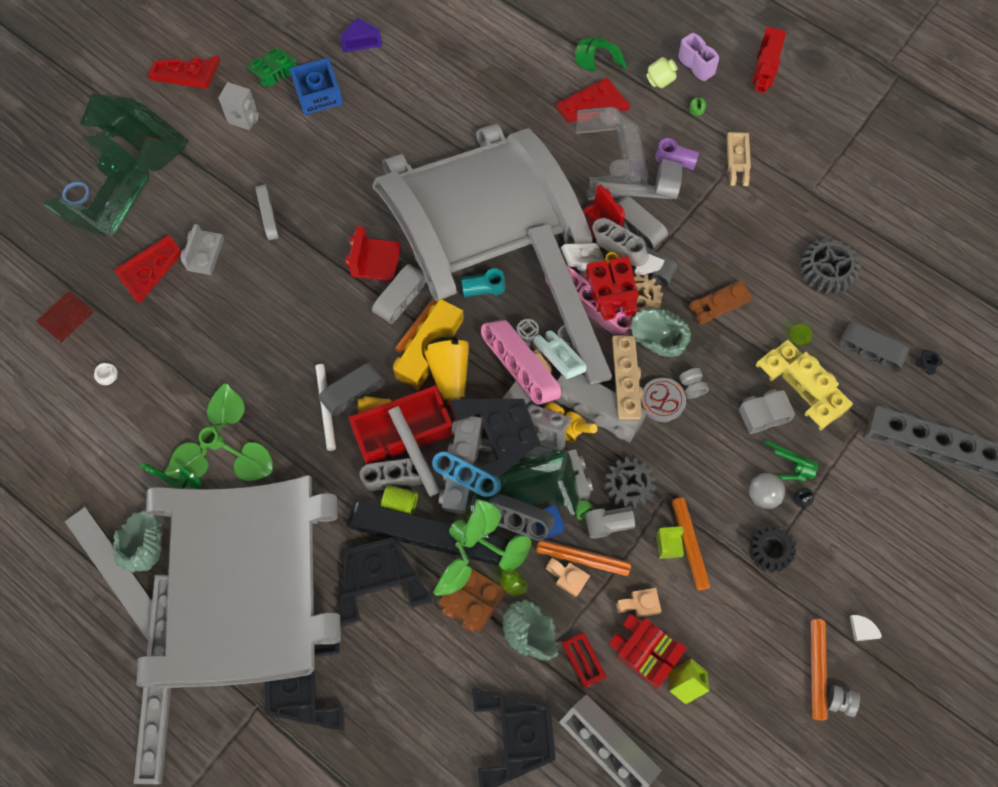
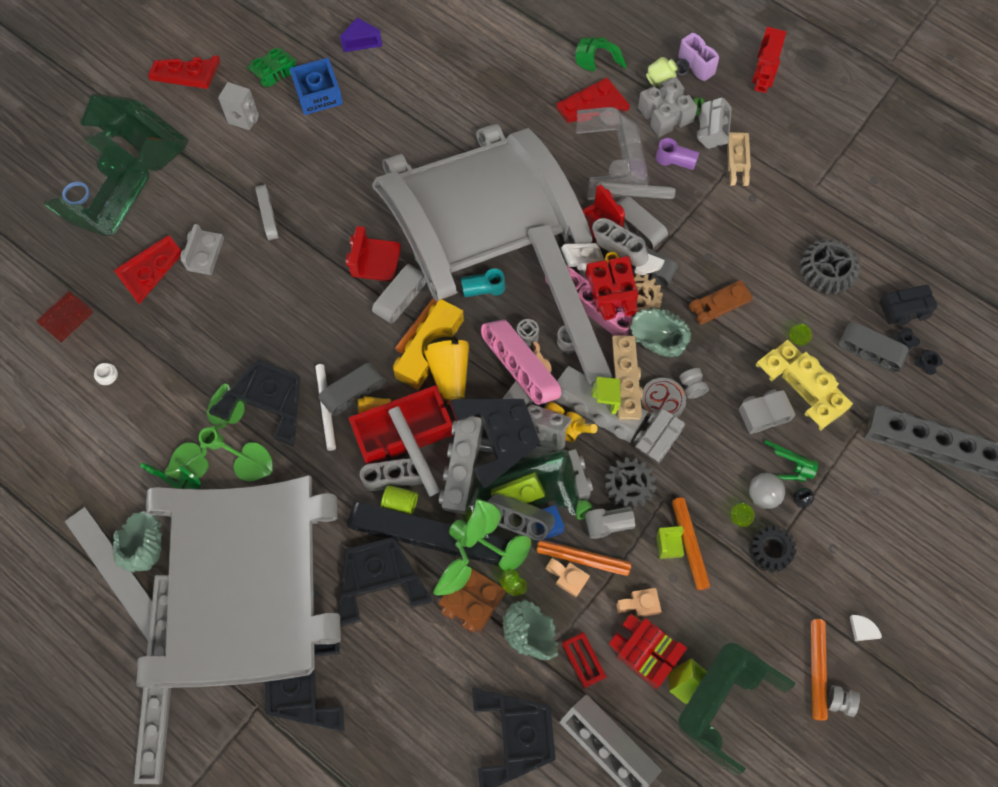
(268, 390): none -> black wing
(455, 470): dark azure beam -> none
(523, 489): none -> lime plate
(560, 354): light aqua hinge -> none
(607, 392): none -> lime panel
(659, 436): none -> light grey brick
(667, 107): none -> light grey brick
(669, 178): light grey beam -> none
(684, 64): none -> black hinge
(714, 123): none -> light grey brick
(730, 667): none -> clear green windscreen
(742, 515): none -> clear neon green plate
(906, 333): none -> black plate
(908, 304): none -> black brick

